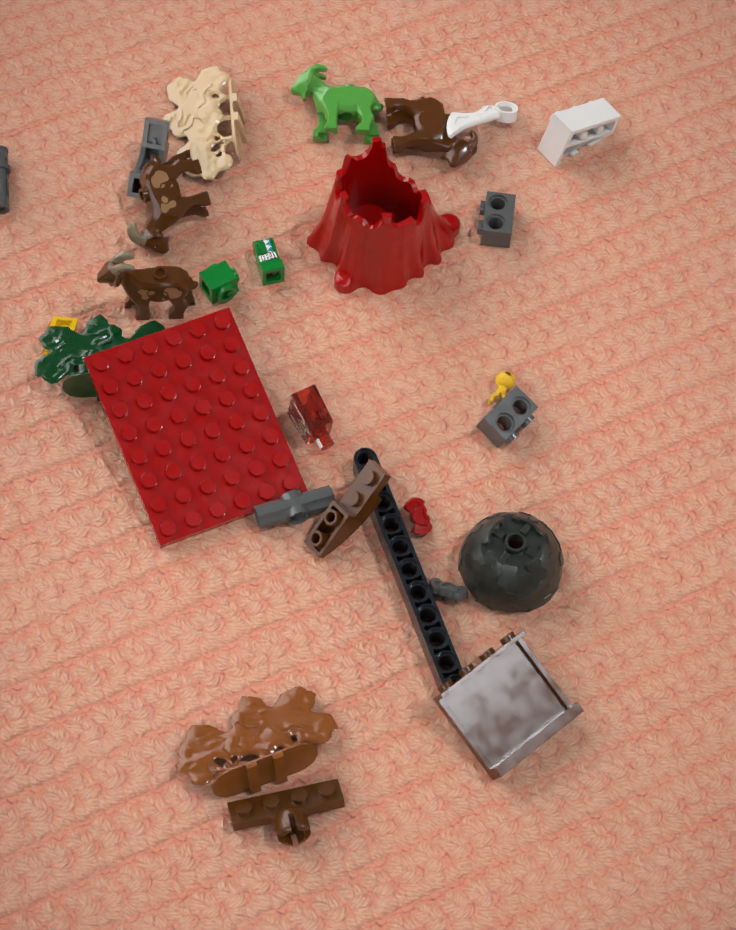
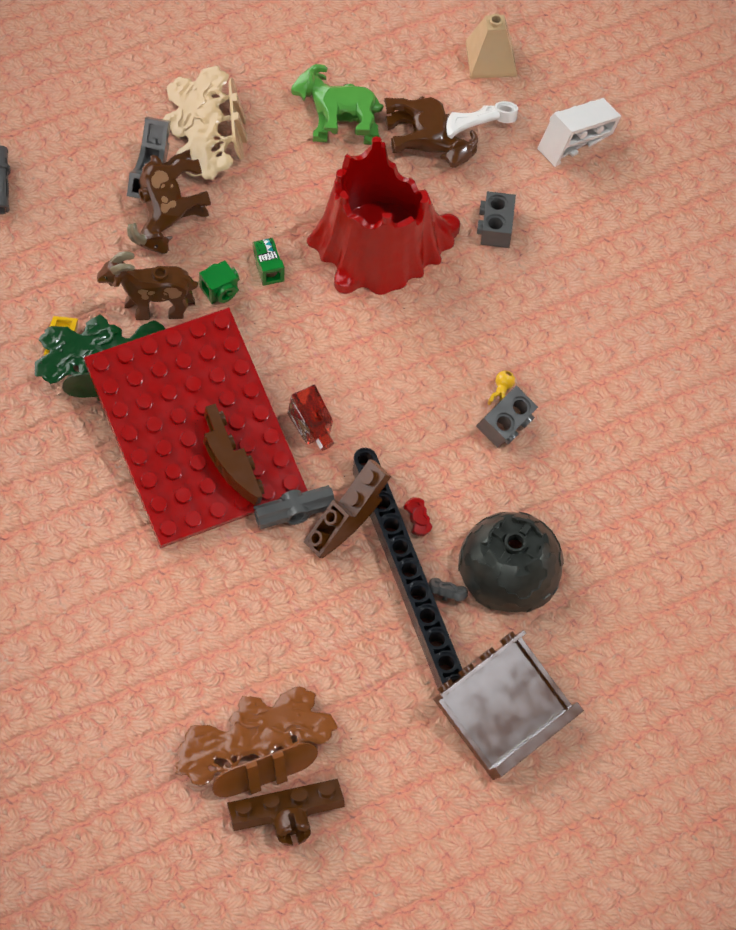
(233, 465): none -> reddish brown slope
(491, 49): none -> tan slope

